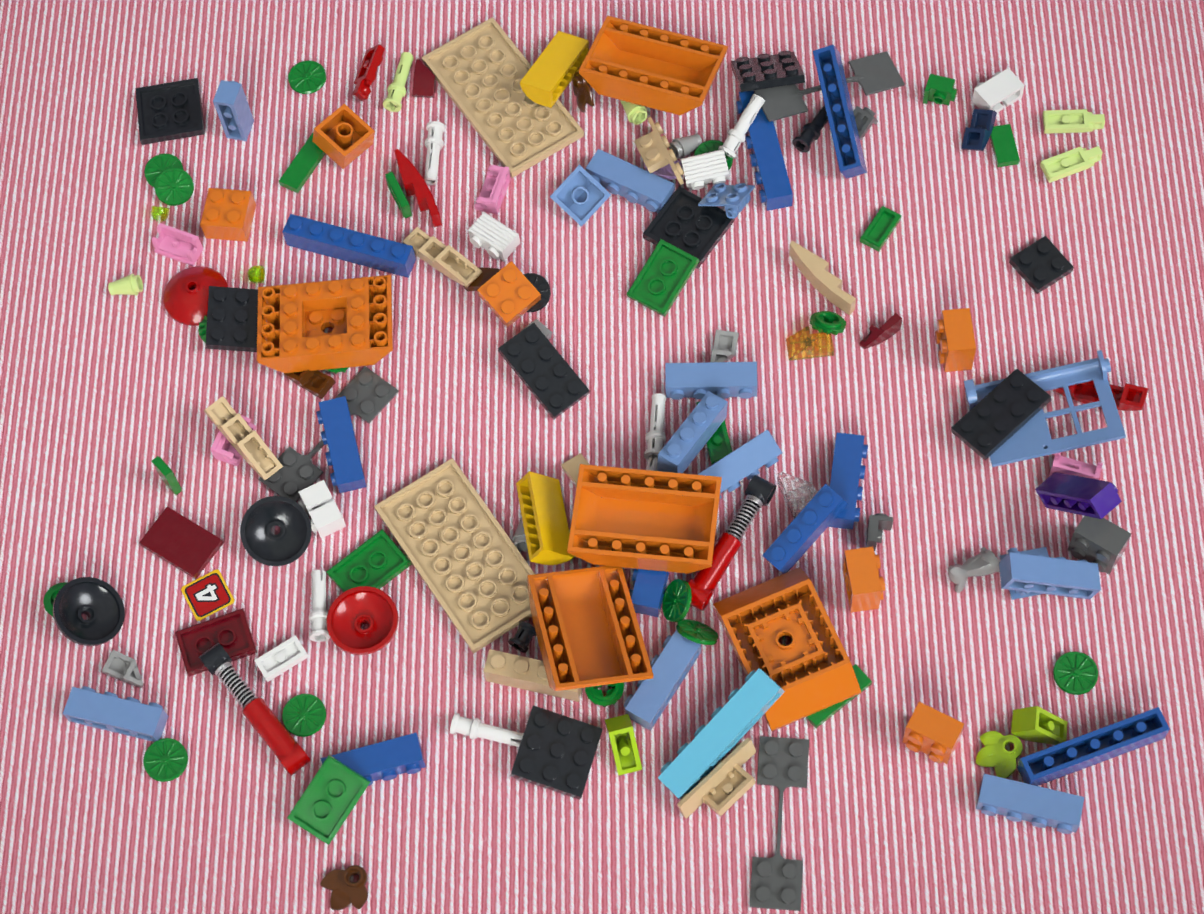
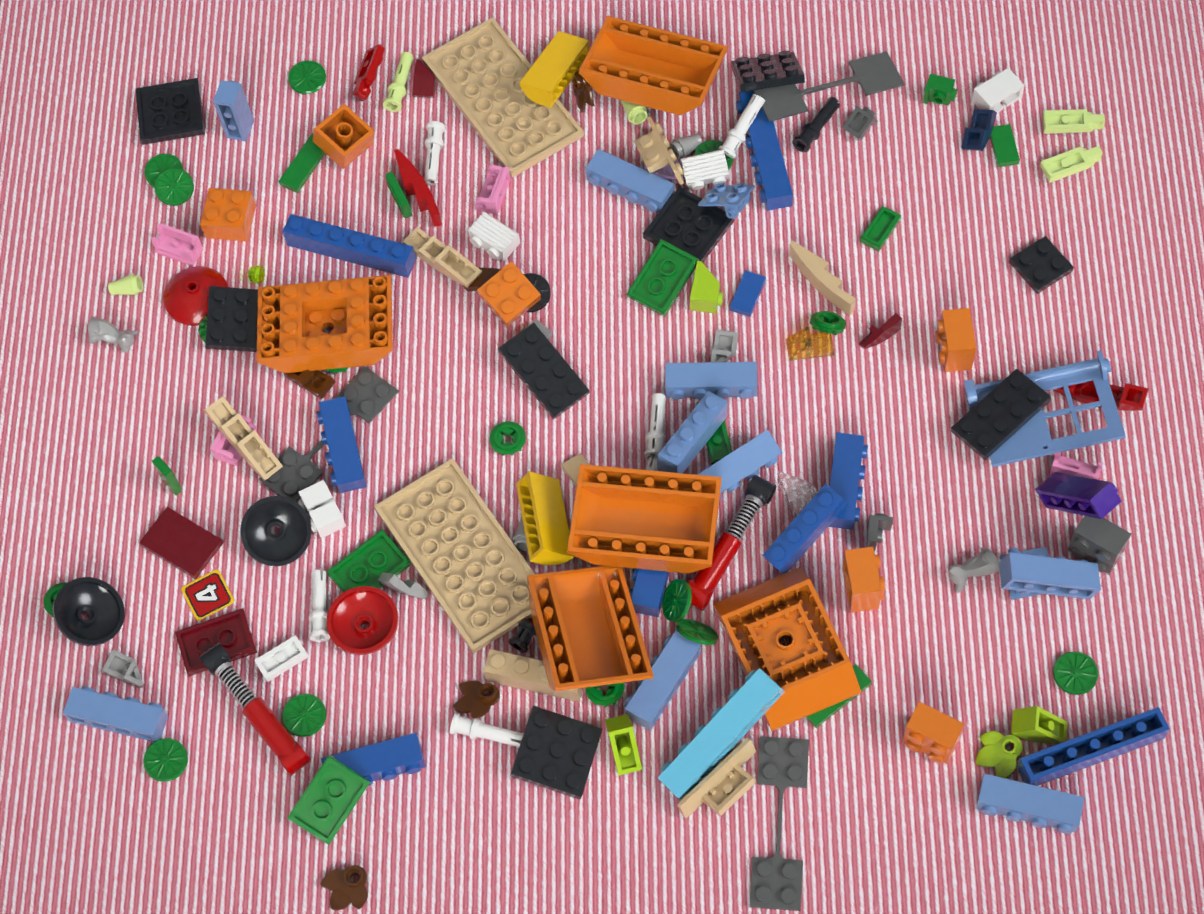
(104, 330): none -> light grey animal
(159, 211): clear neon green hinge -> none
(408, 588): none -> light grey slope
(477, 698): none -> reddish brown plate
(507, 429): none -> green gear
(580, 195): medium blue slope -> none
(705, 291): none -> lime slope
(747, 293): none -> blue tile
(839, 112): blue brick -> none

